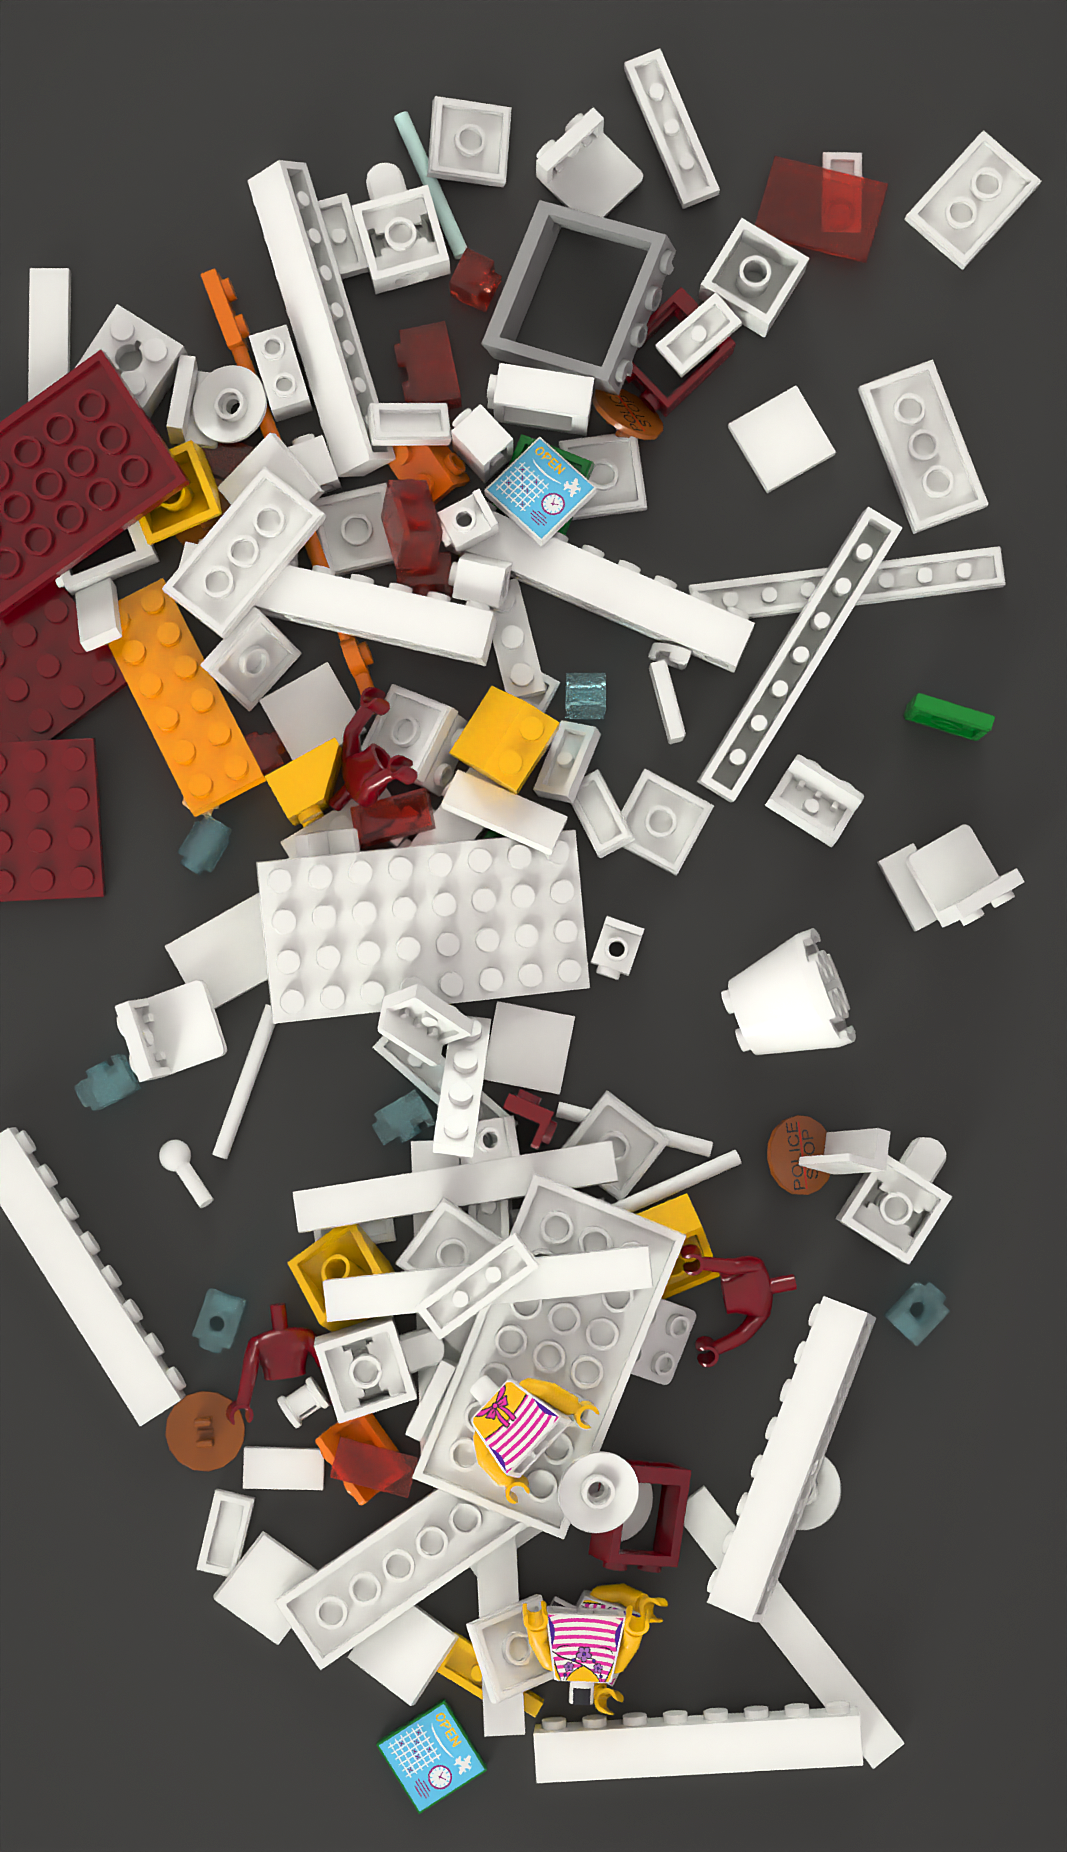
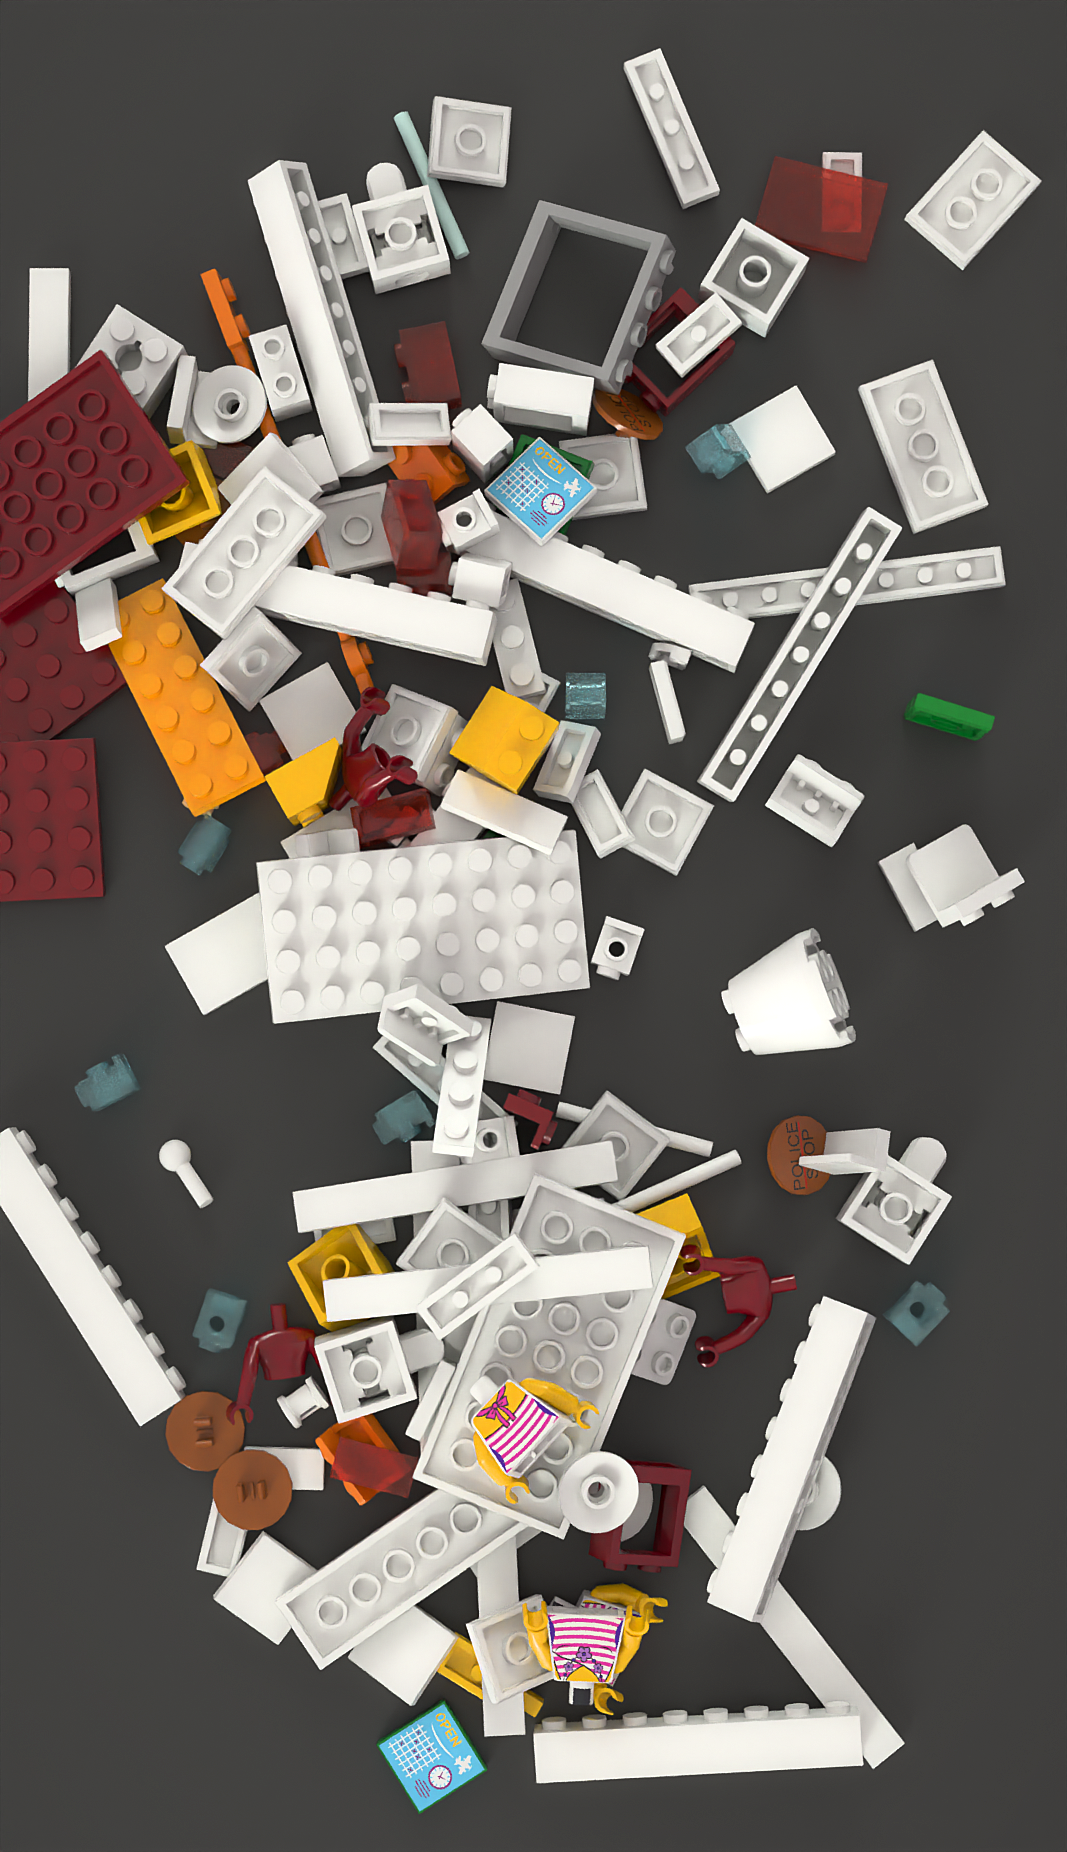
(171, 1031): white bracket -> none
(245, 1084): white bar -> none
(252, 1489): none -> dark orange piece
(475, 280): clear red brick -> none
(587, 167): white bracket -> none
(718, 450): none -> clear light blue brick

